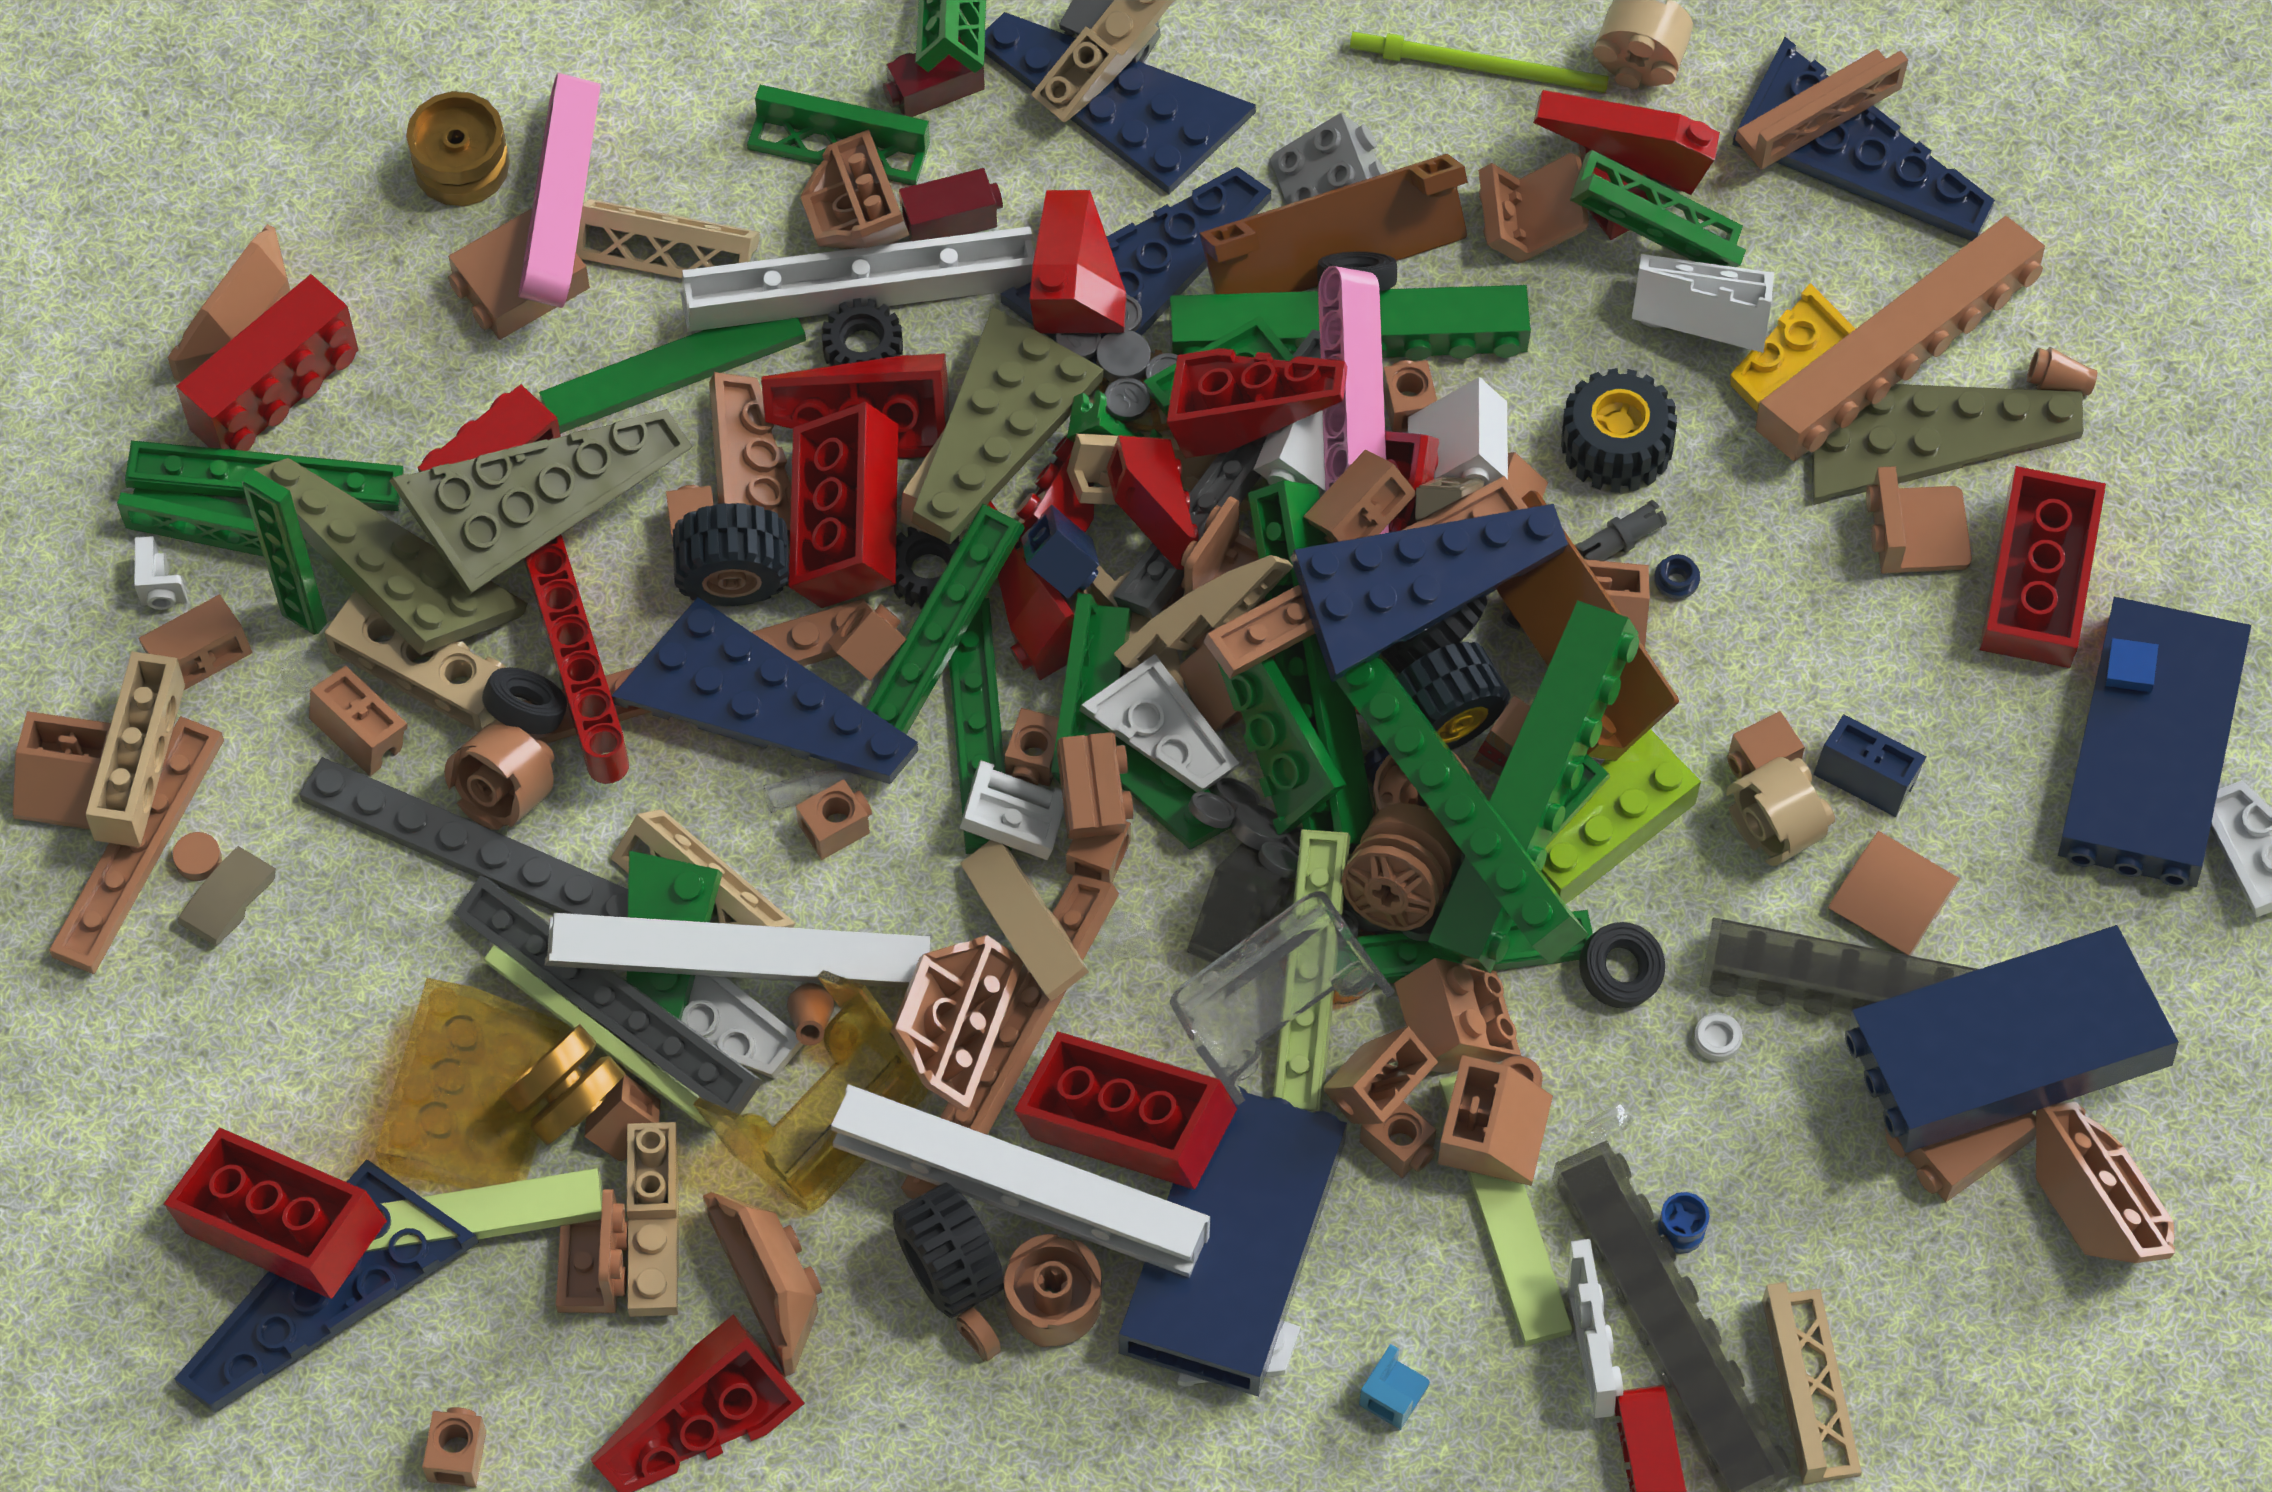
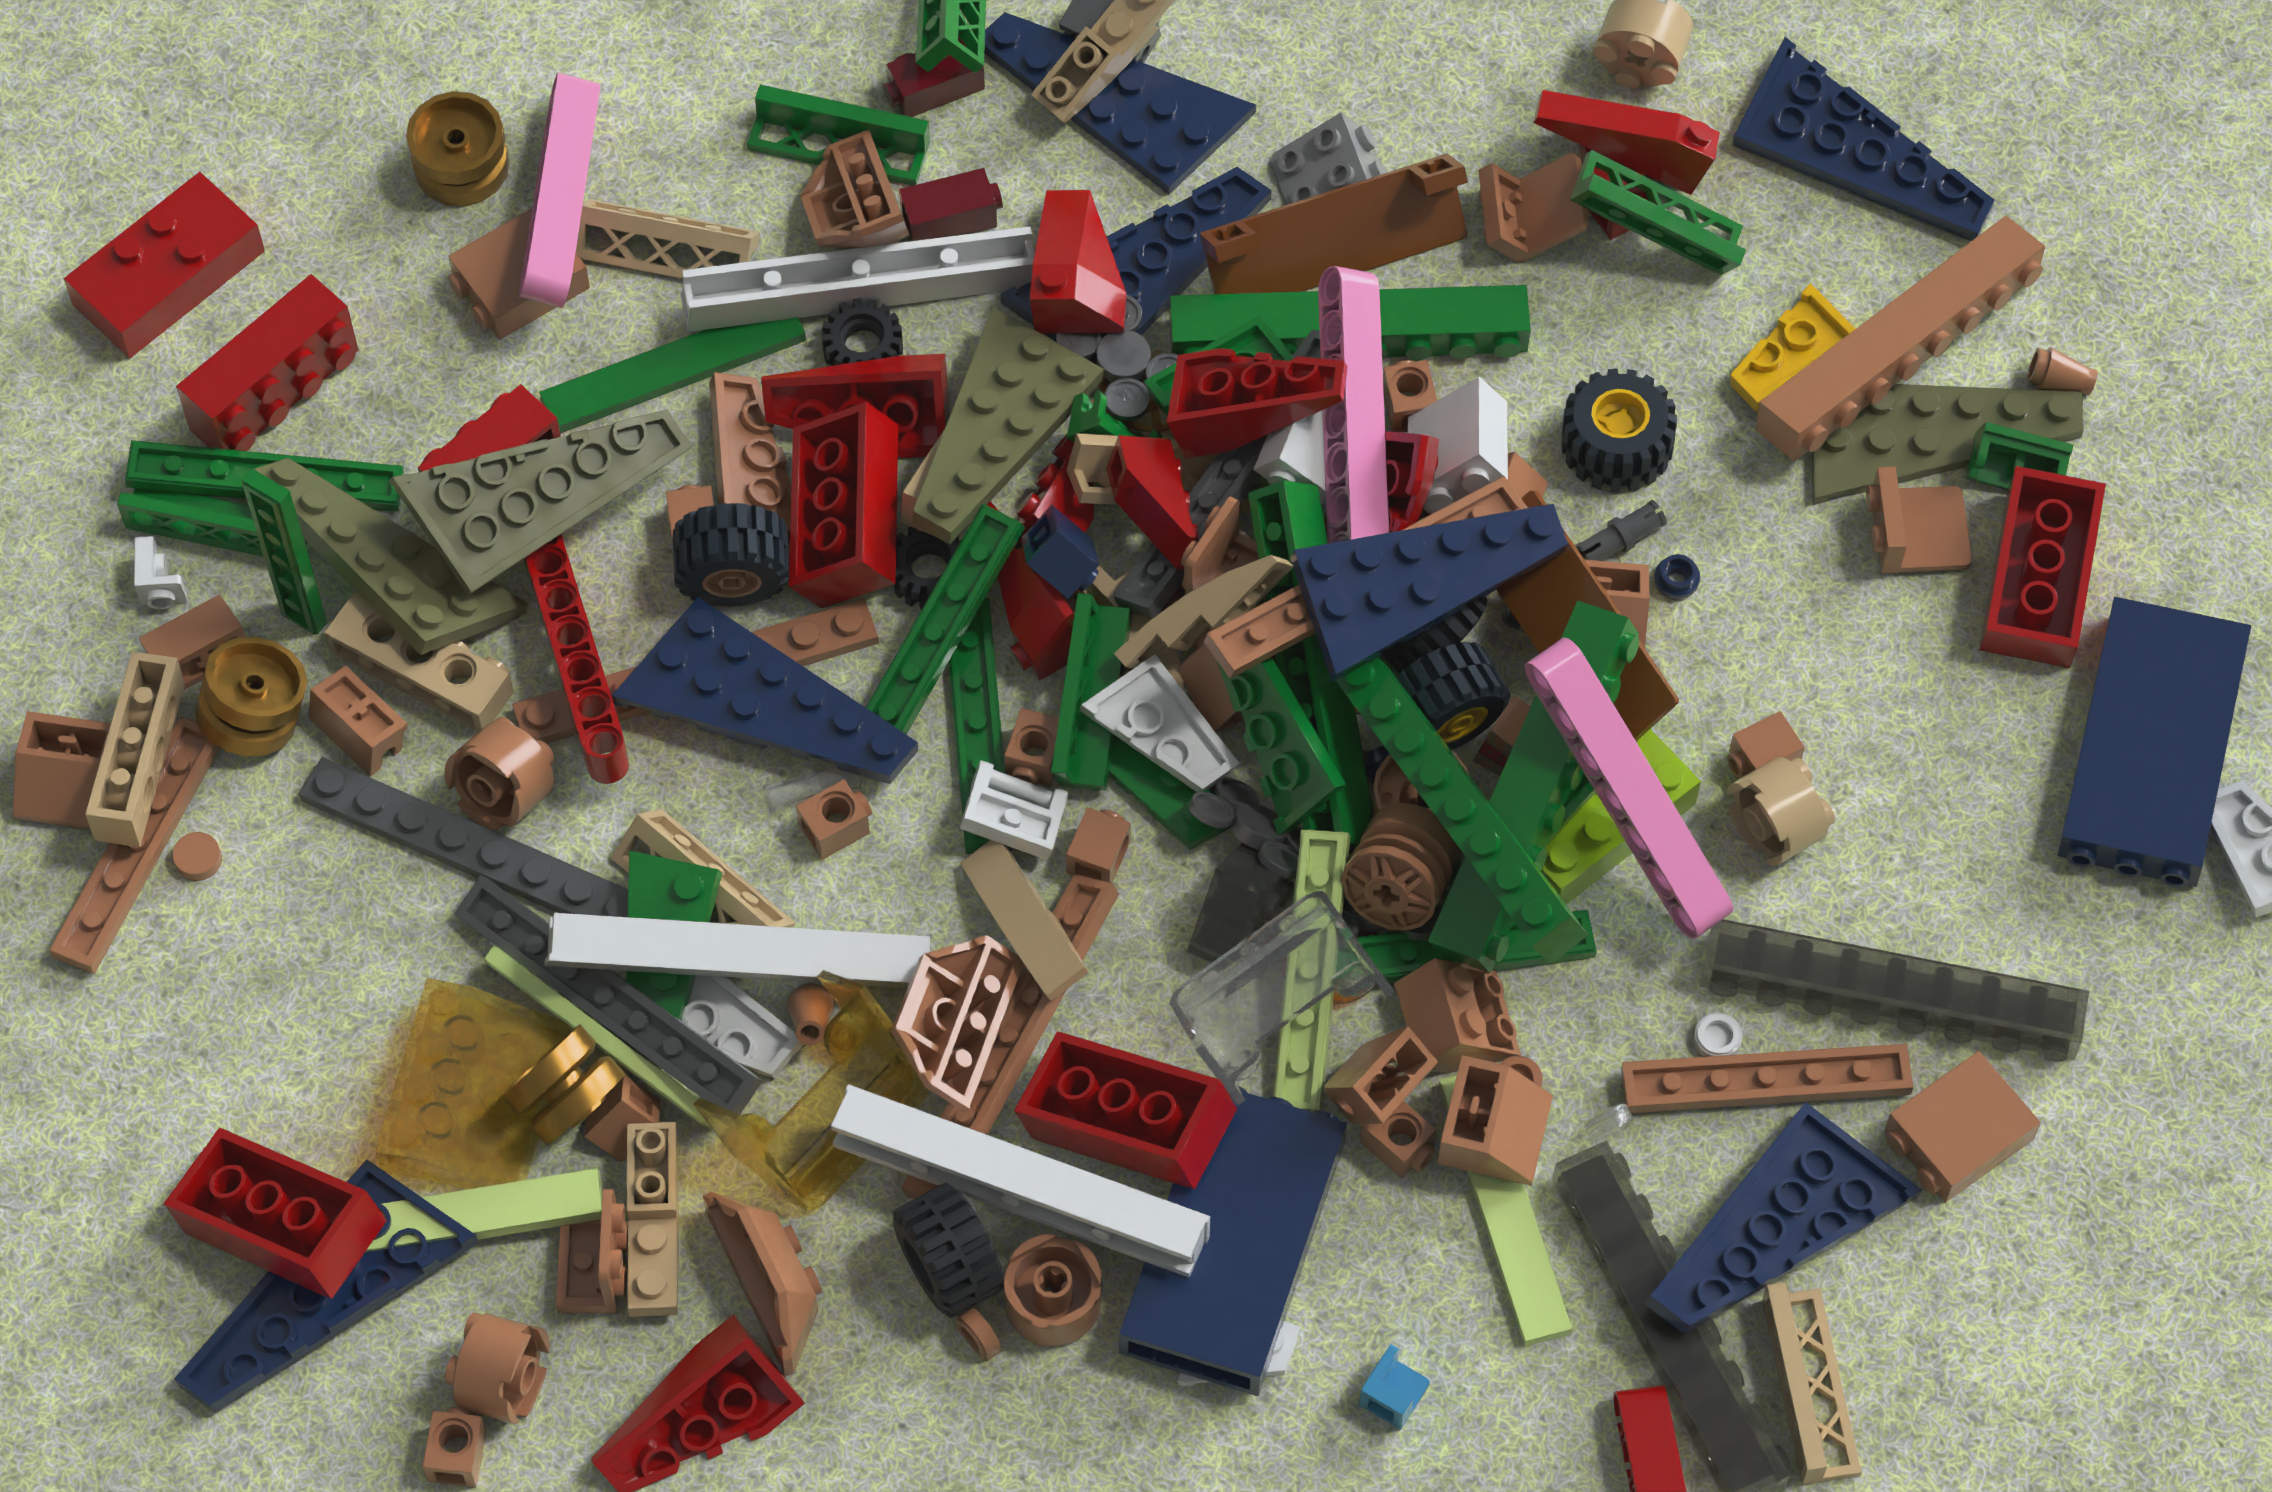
(164, 264): none -> red brick
(225, 895): dark tan slope -> none
(242, 296): nougat wedge -> none
(251, 696): none -> pearl gold wheel
(498, 1367): none -> nougat brick
(510, 682): black tyre -> none
(868, 638): nougat brick -> none
(1092, 785): nougat brick -> none
(1361, 500): nougat hinge -> none
(1381, 265): black tyre -> none
(1395, 47): lime bar -> none
(1442, 492): dark tan slope -> none
(1592, 1334): white wing -> none
(1598, 979): black tyre -> none
(1628, 788): none -> bright pink beam
(1683, 1212): blue wheel -> none
(1704, 300): white wedge -> none
(1766, 1078): none -> nougat plate
(1791, 1207): none -> dark blue wing
(1822, 107): nougat fence -> none
(1869, 765): dark blue hinge -> none
(1893, 893): nougat slope -> none
(2001, 448): none -> green hinge
(2010, 1038): dark blue brick -> none
(2099, 1188): nougat wedge -> none
(2132, 665): blue tile -> none

